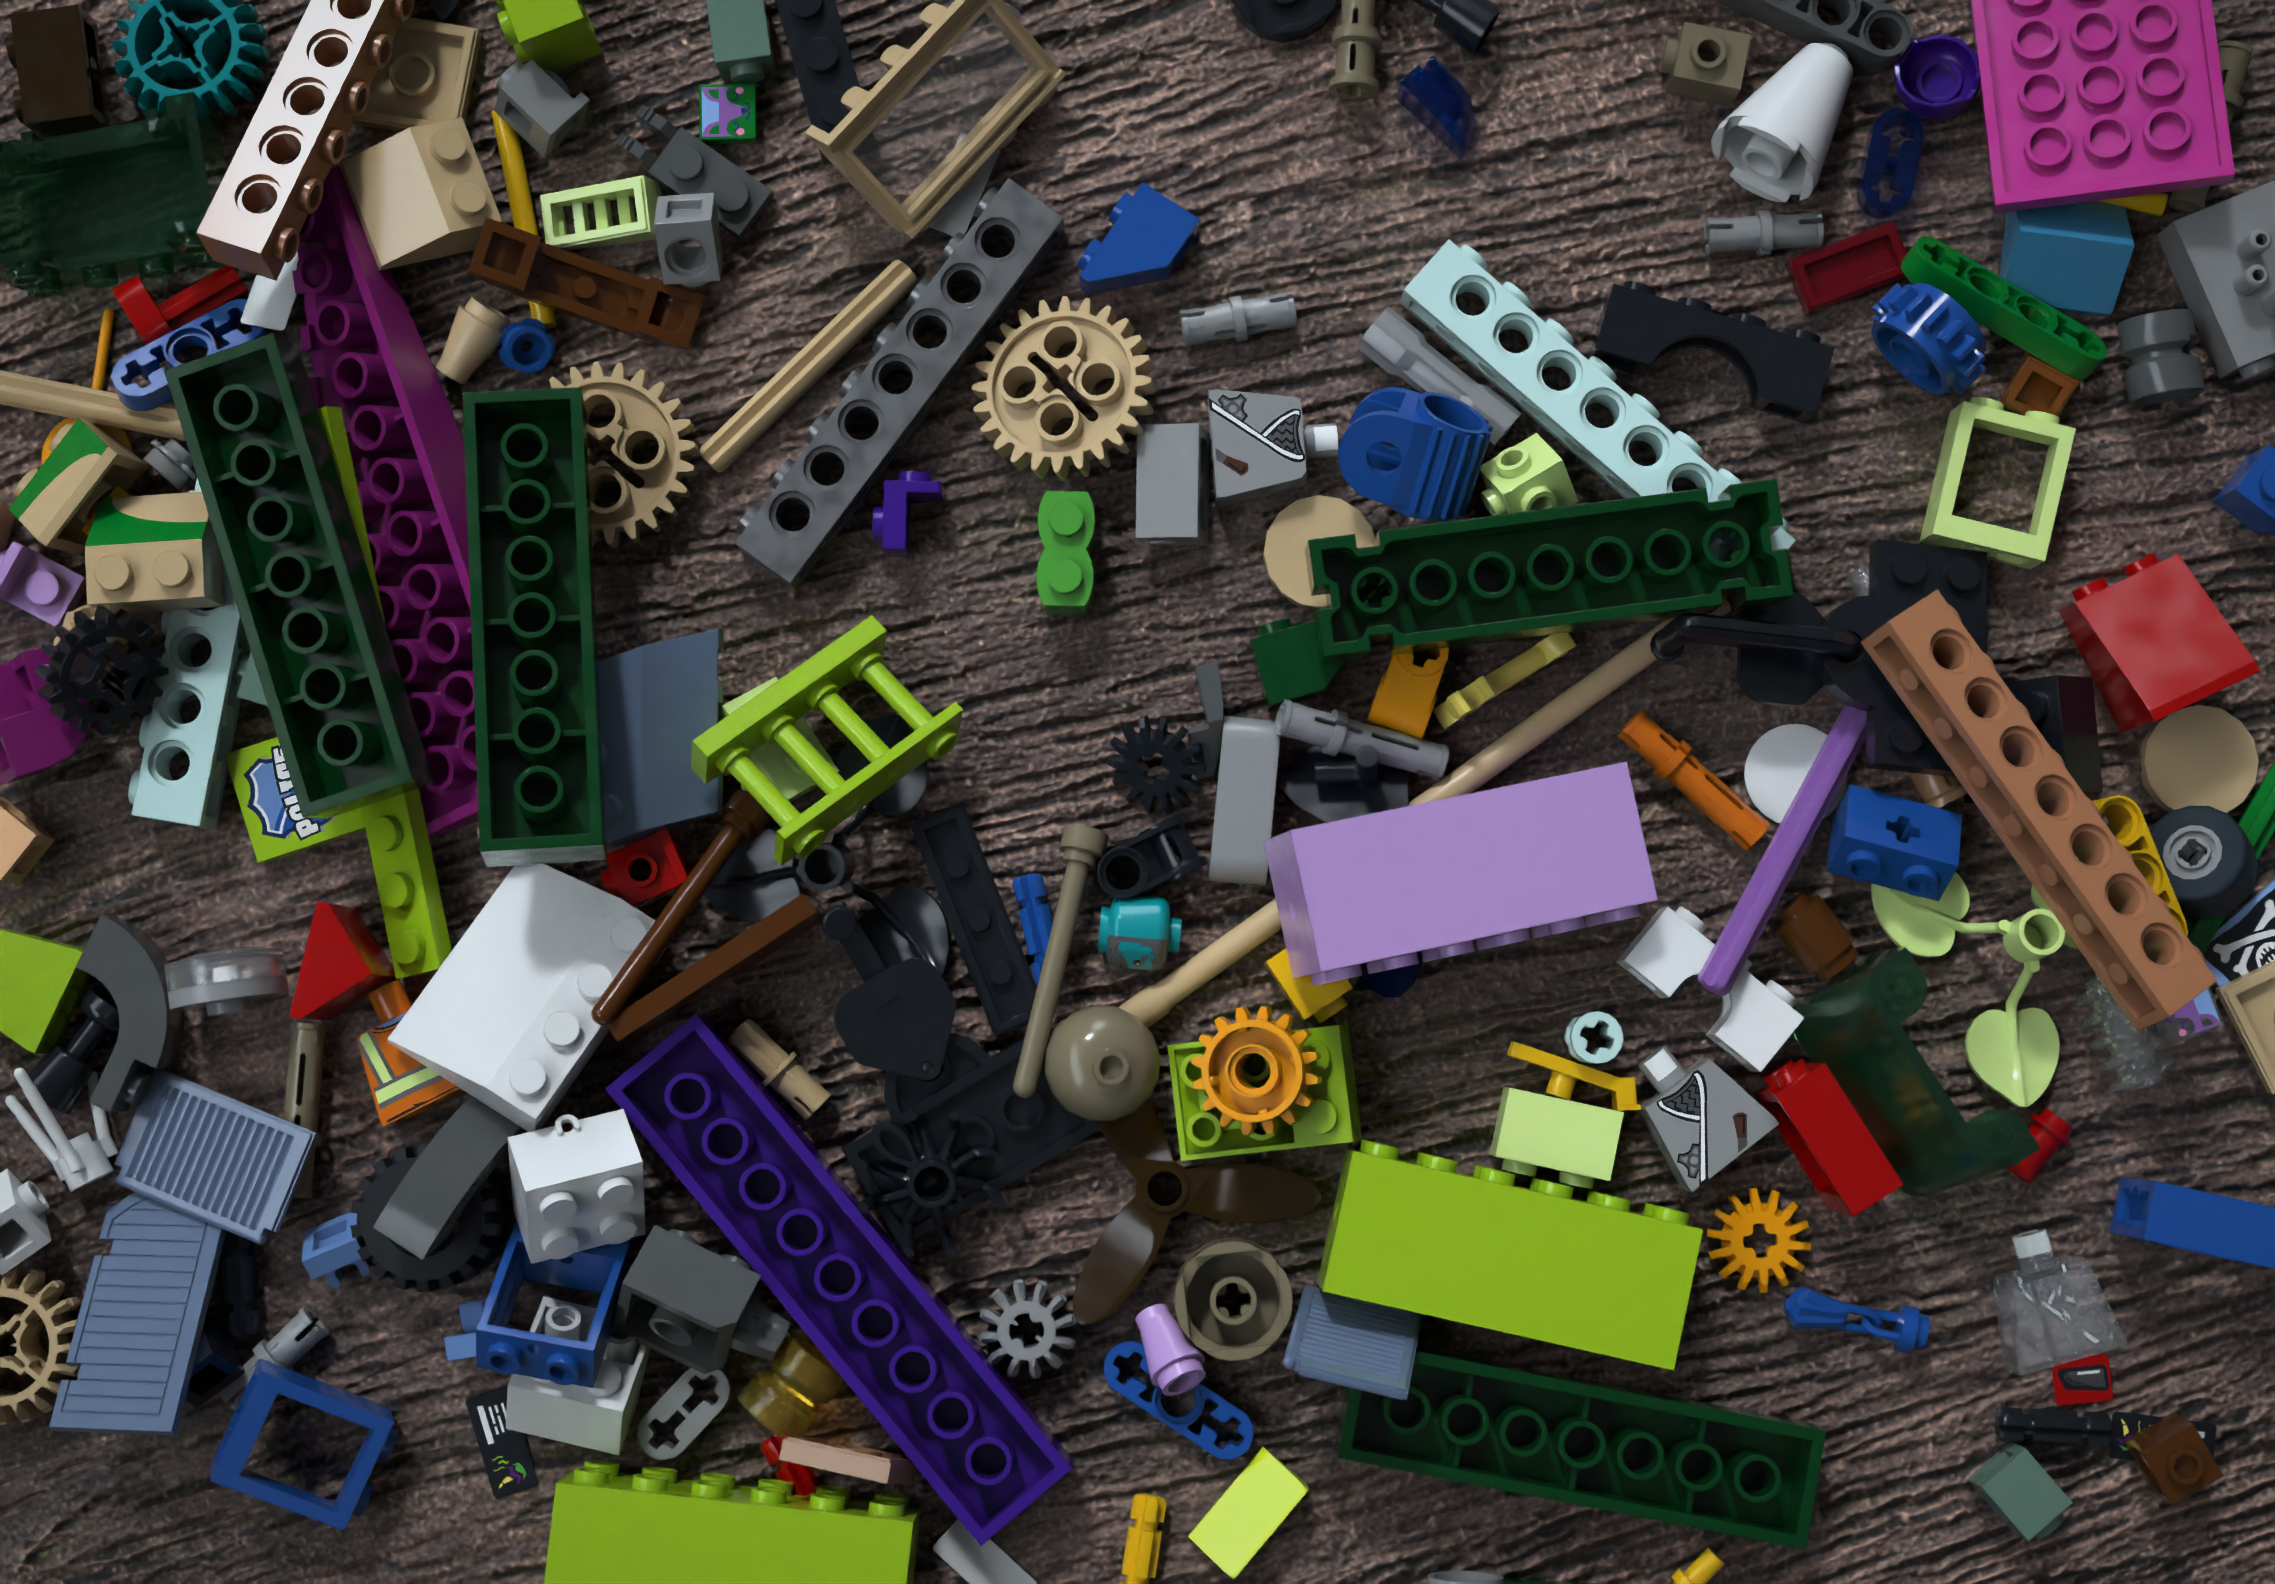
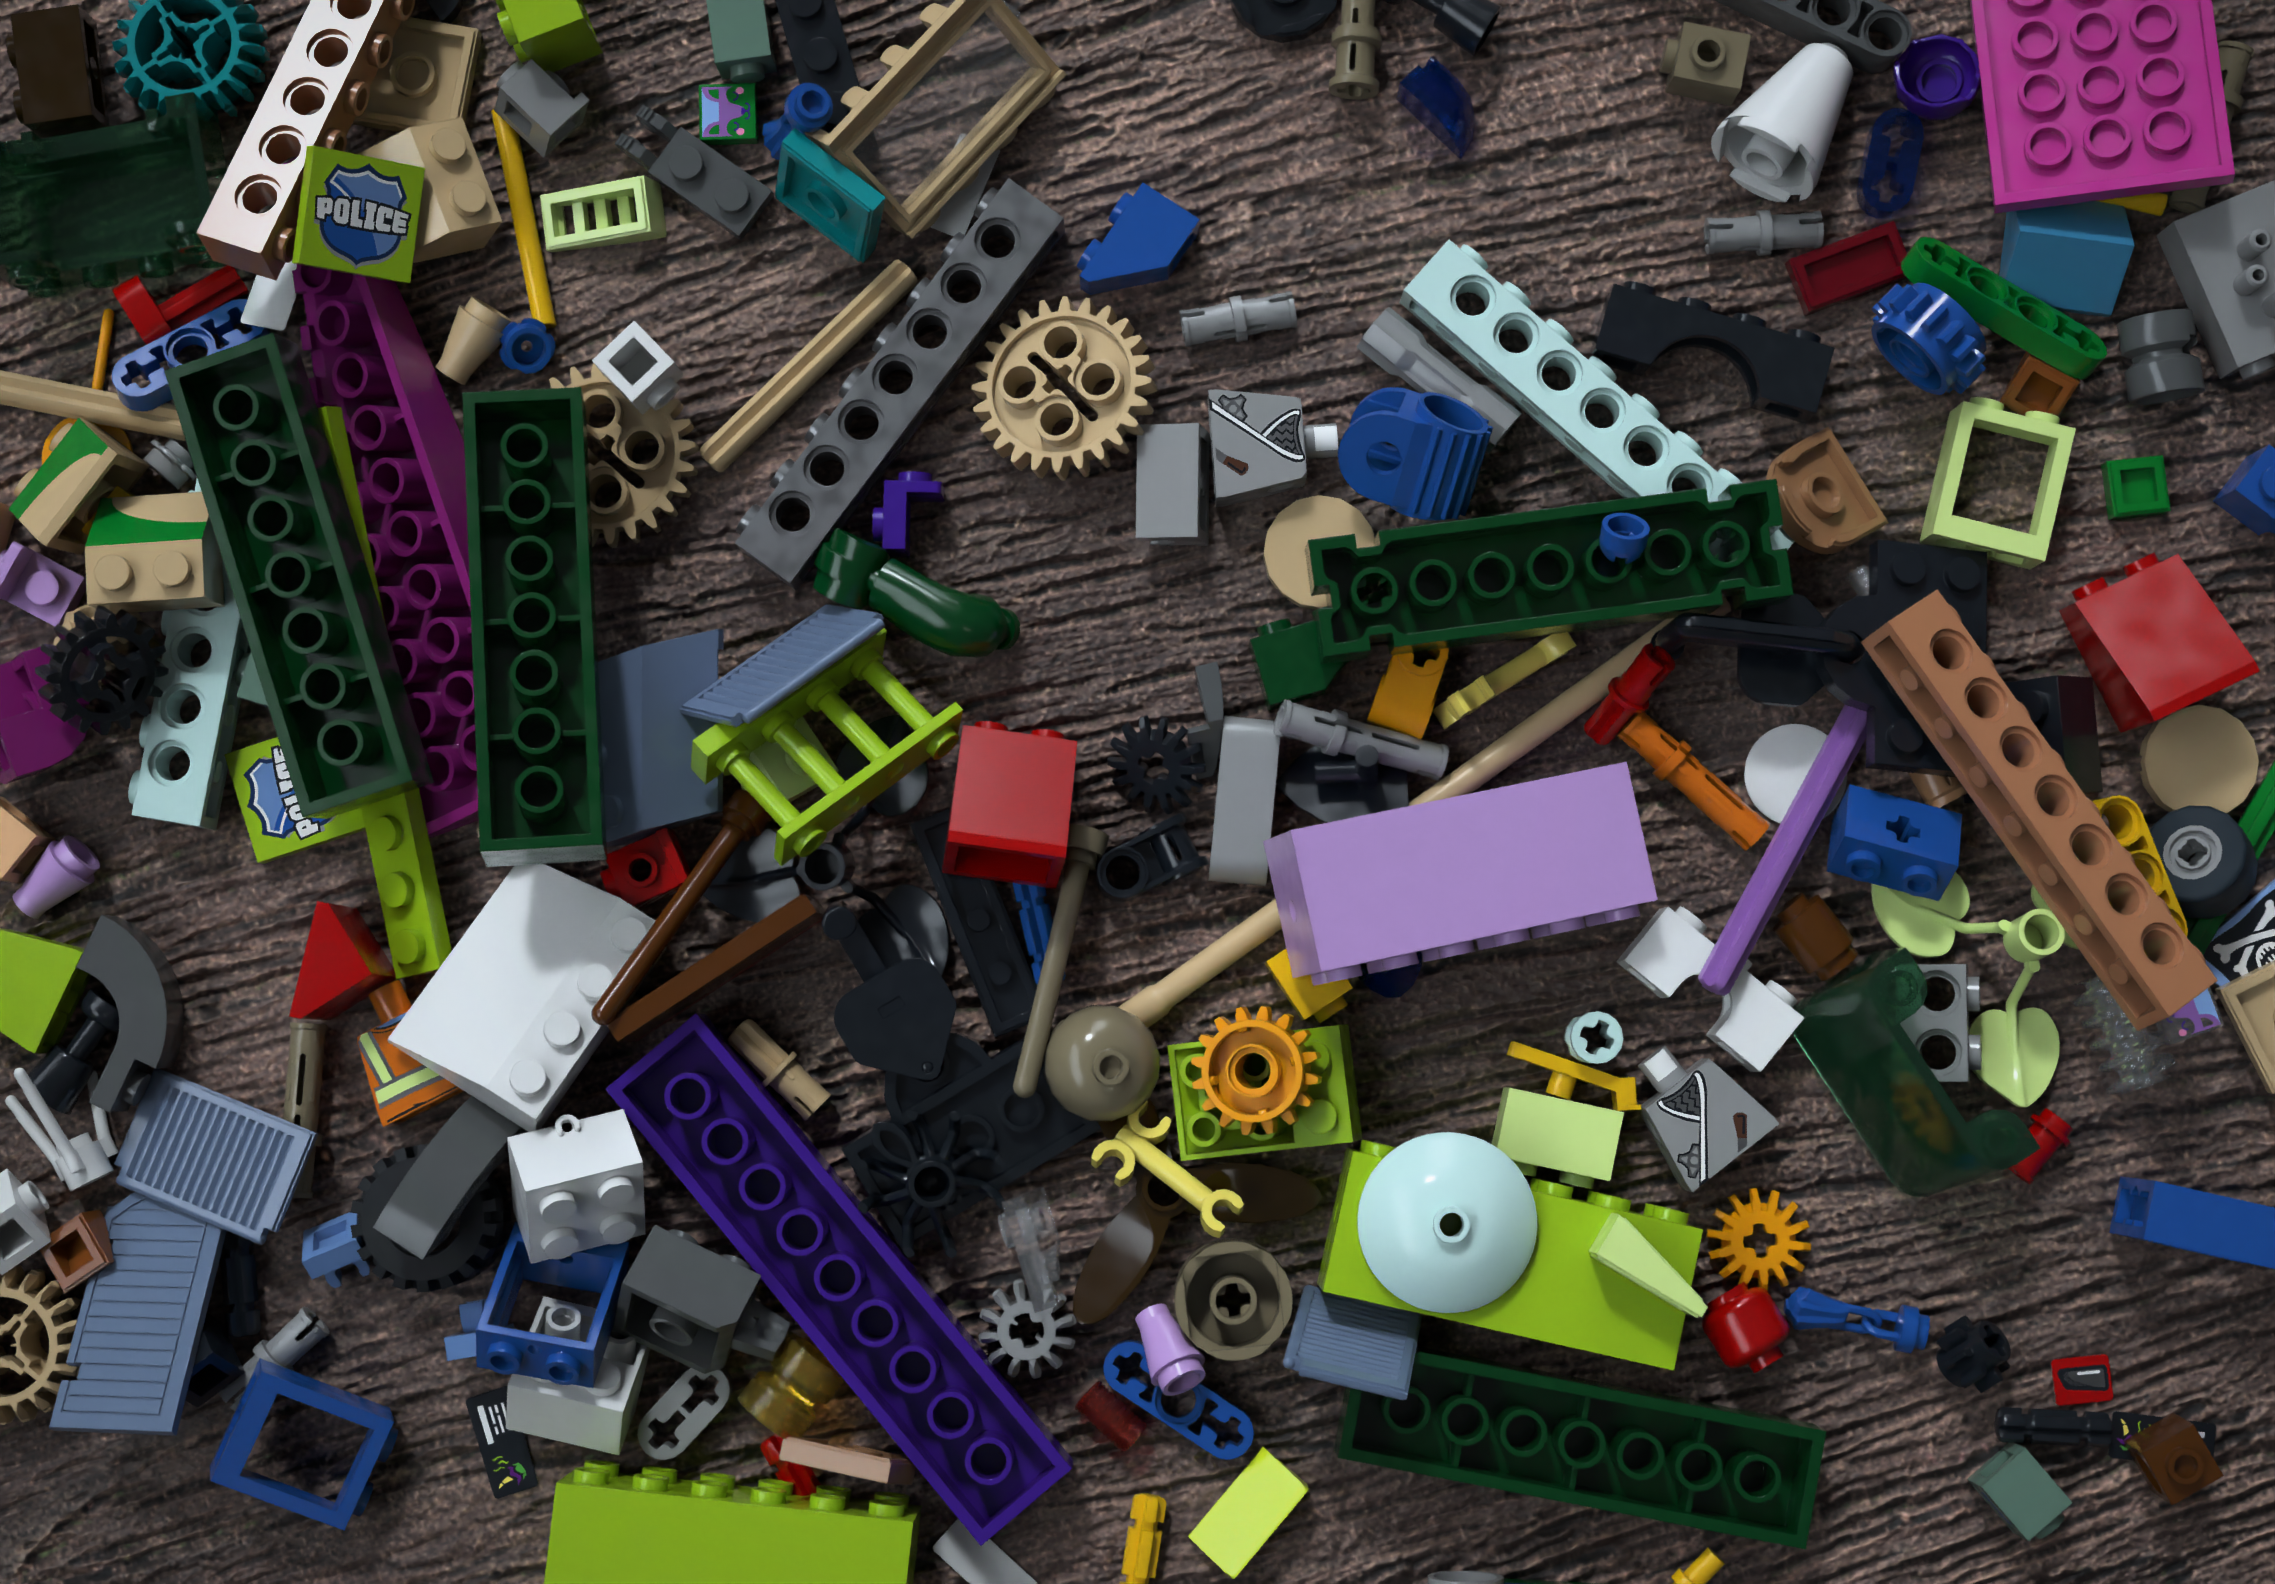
(57, 875): none -> lavender cone
(78, 1249): none -> dark orange slope
(226, 980): piece -> none
(358, 214): none -> tile
(584, 287): reddish brown slope -> none
(639, 369): none -> white brick
(693, 219): light grey brick -> none
(784, 665): none -> sand blue window
(805, 109): none -> blue piece
(829, 196): none -> teal tile
(936, 615): none -> dark green piece
(1010, 805): none -> red slope
(1033, 1233): none -> clear wing
(1065, 565): bright green brick -> none
(1094, 1409): none -> clear red piece
(1137, 1143): none -> light yellow bar
(1138, 932): teal head -> none
(1403, 1215): none -> light aqua dish
(1526, 479): yellowish green brick -> none
(1623, 536): none -> blue hinge
(1629, 693): none -> red axle
(1631, 1255): none -> yellowish green slope
(1746, 1327): none -> red head
(1823, 495): none -> medium nougat tile
(1827, 1136): red window -> none
(1950, 1022): none -> light grey brick
(1973, 1354): none -> black gear
(2051, 1309): clear torso -> none
(2135, 487): none -> green tile

